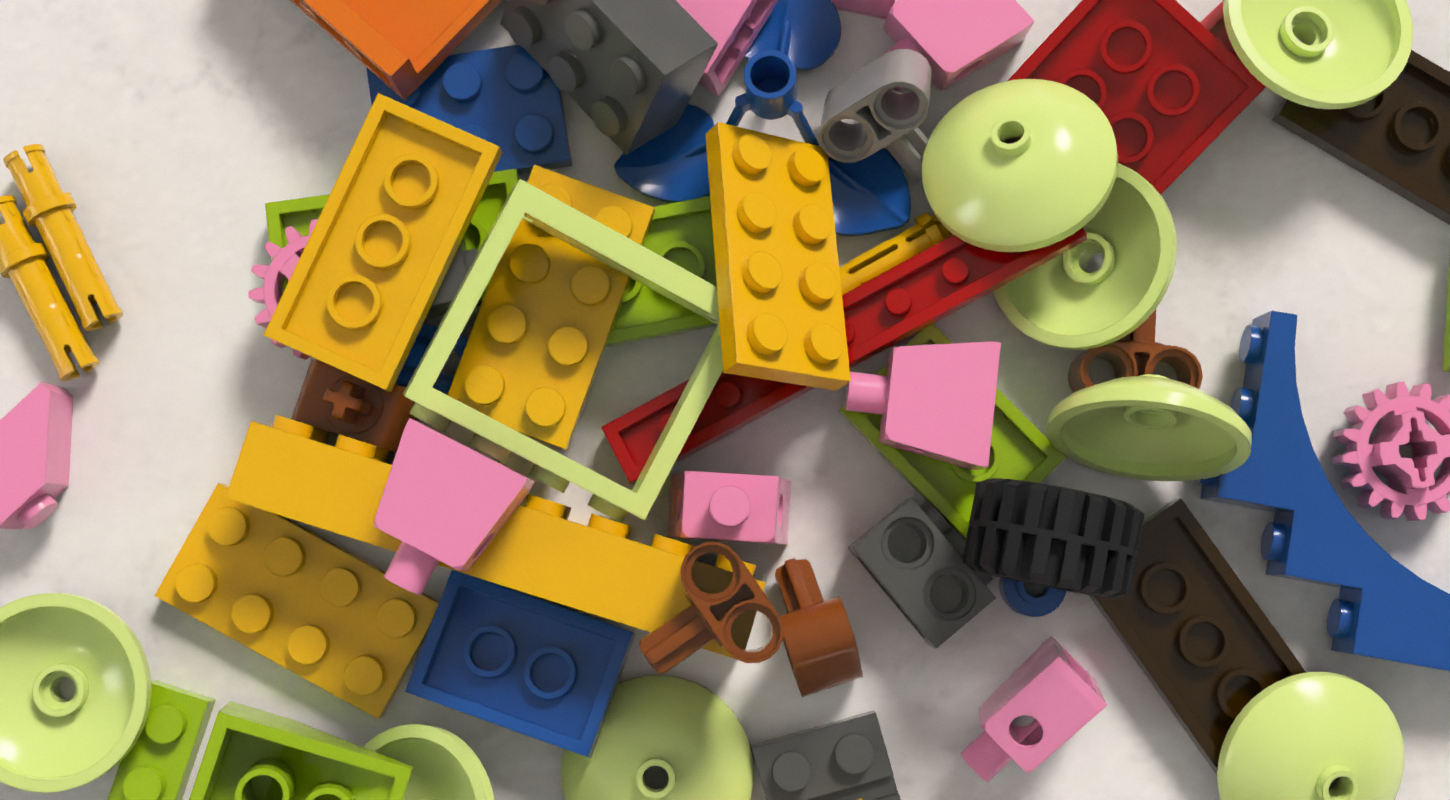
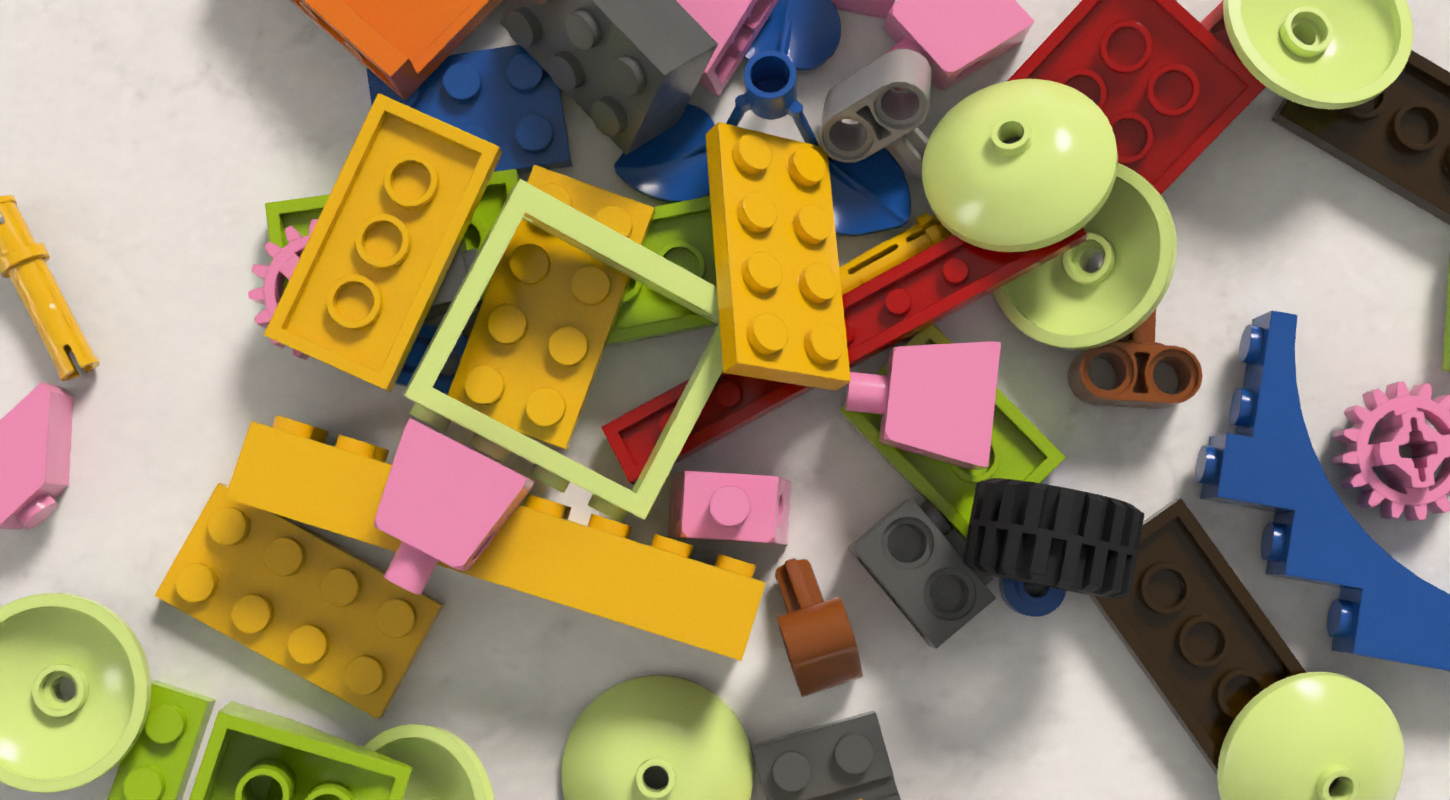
(53, 216): yellow pin -> none
(352, 406): dark orange beam -> none
(521, 663): blue plate -> none
(712, 616): dark orange beam -> none
(1053, 692): bright pink torso -> none
(1150, 430): yellowish green dish -> none

